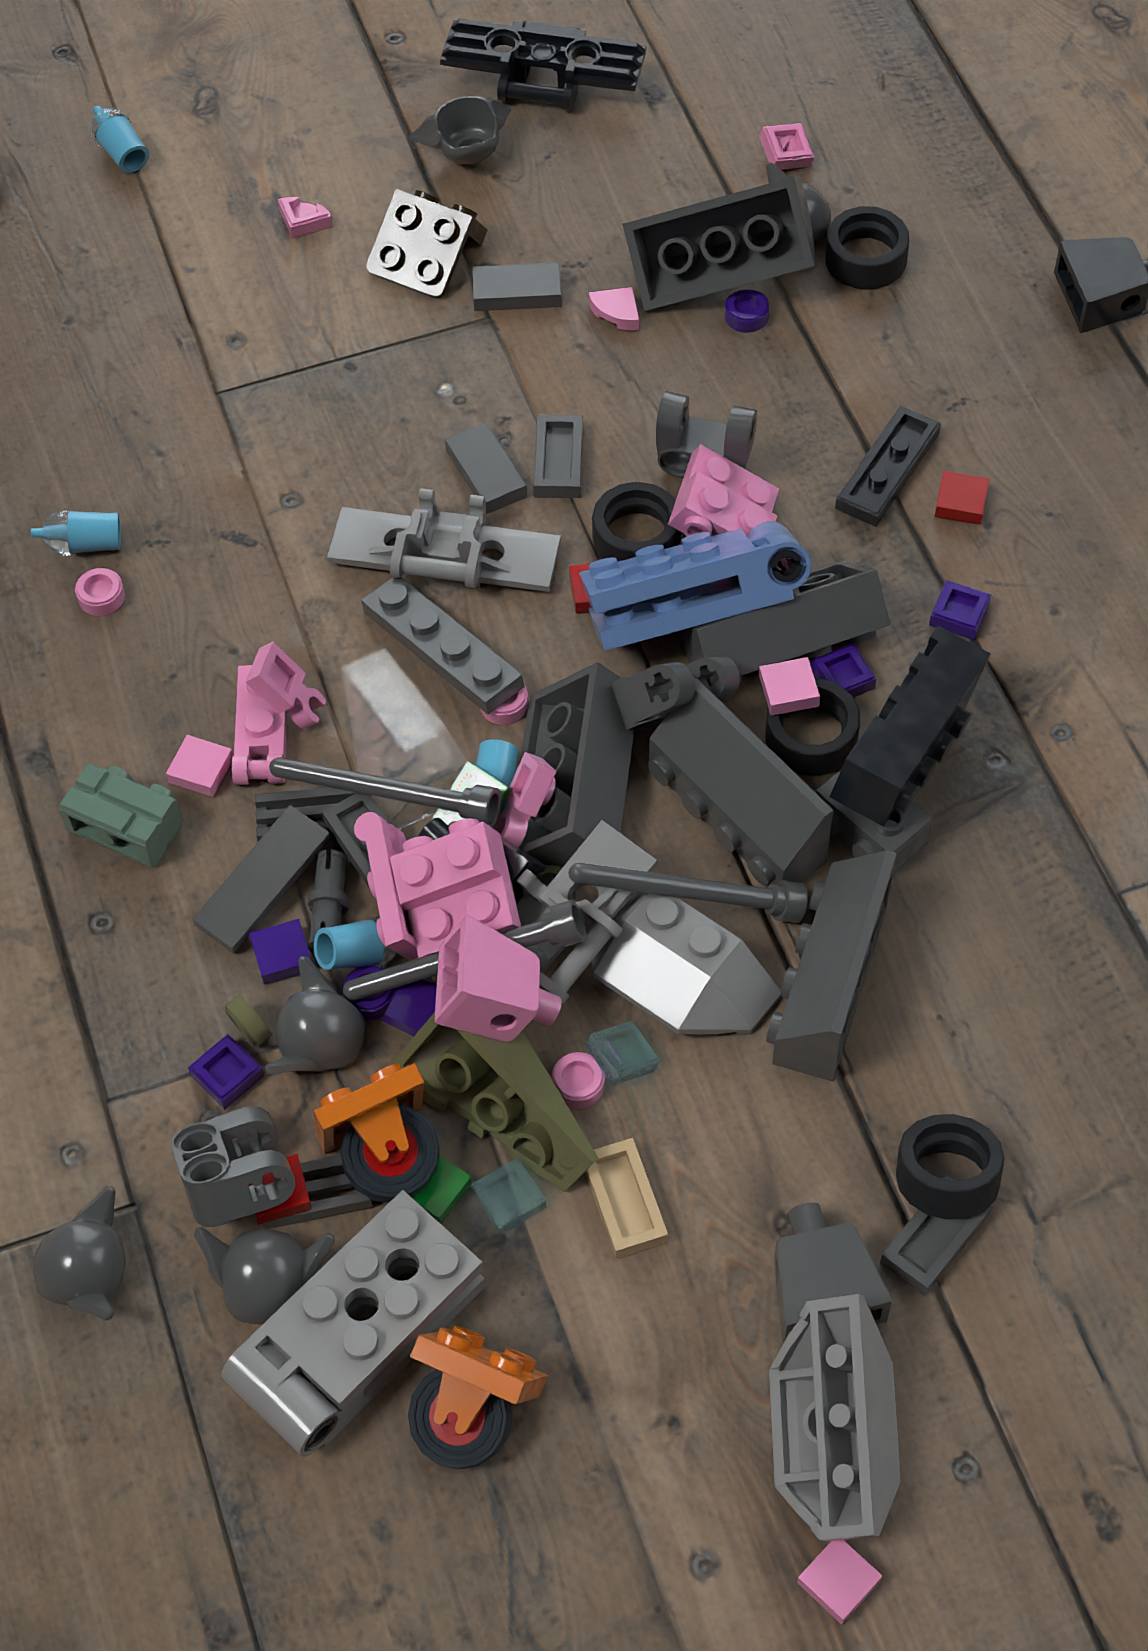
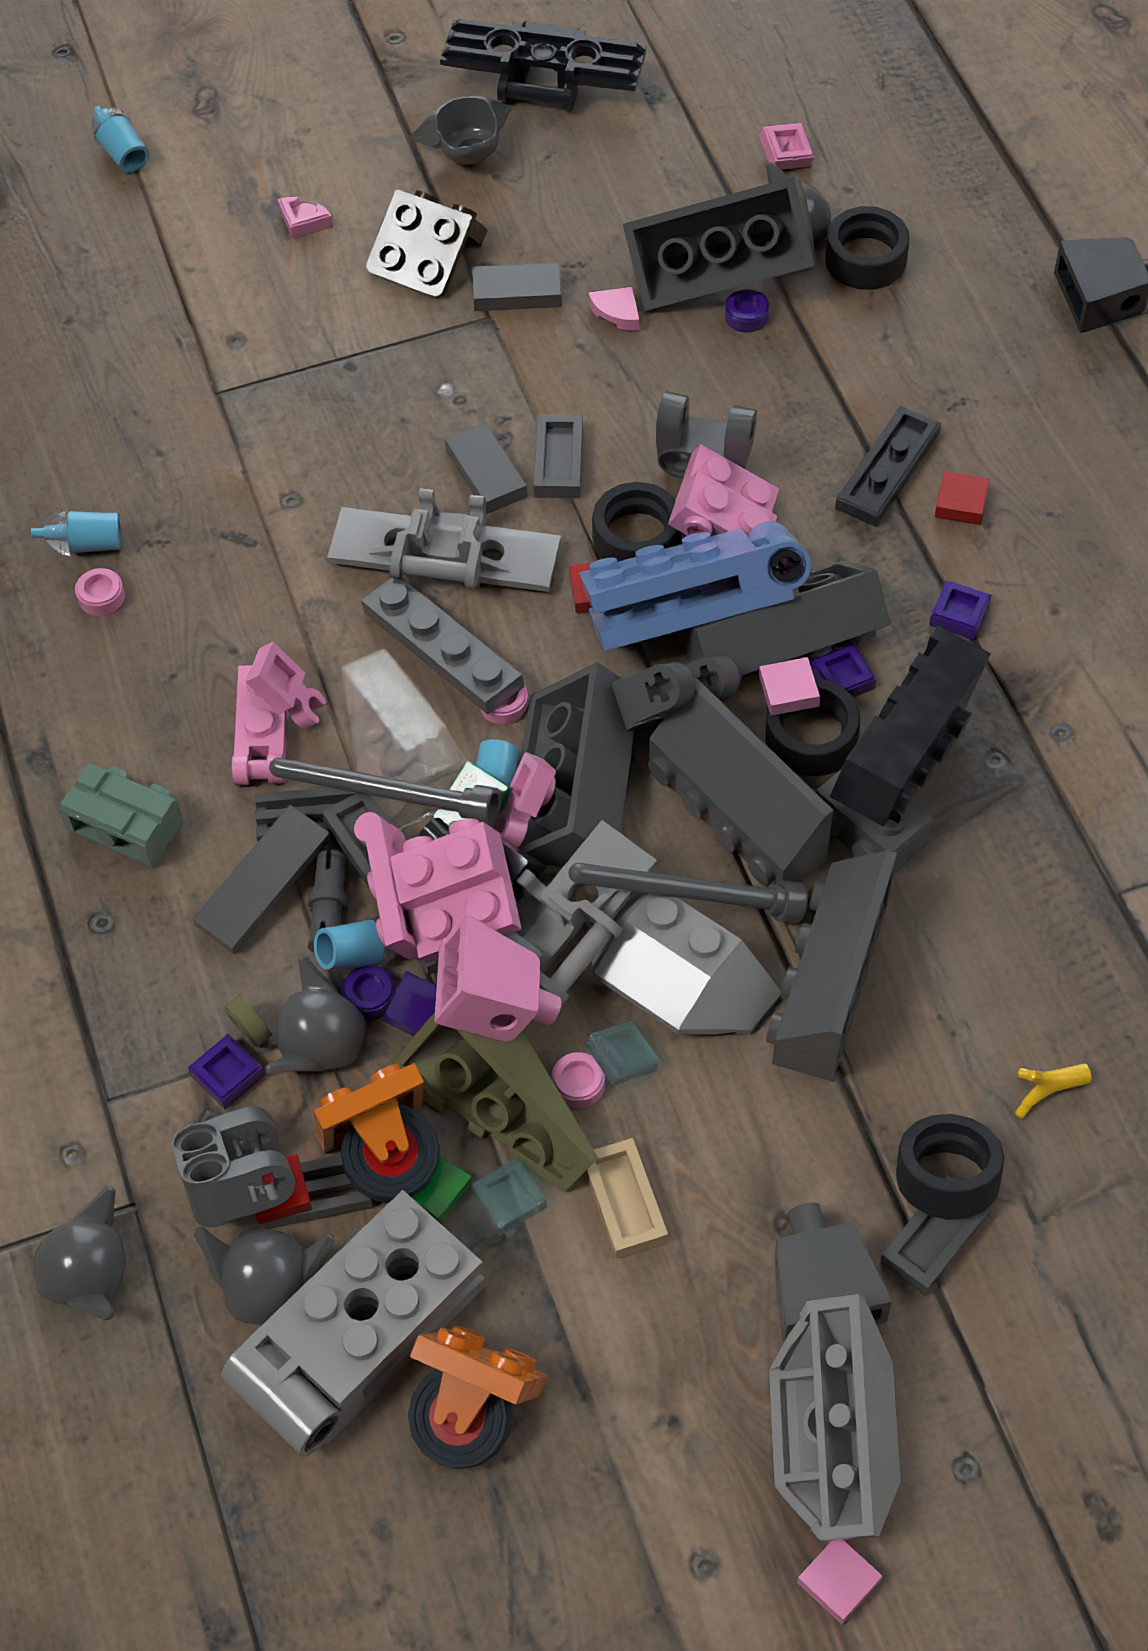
(199, 765): bright pink tile -> none
(279, 950): dark purple tile -> none
(561, 925): dark grey piece -> none
(1050, 1082): none -> yellow bar

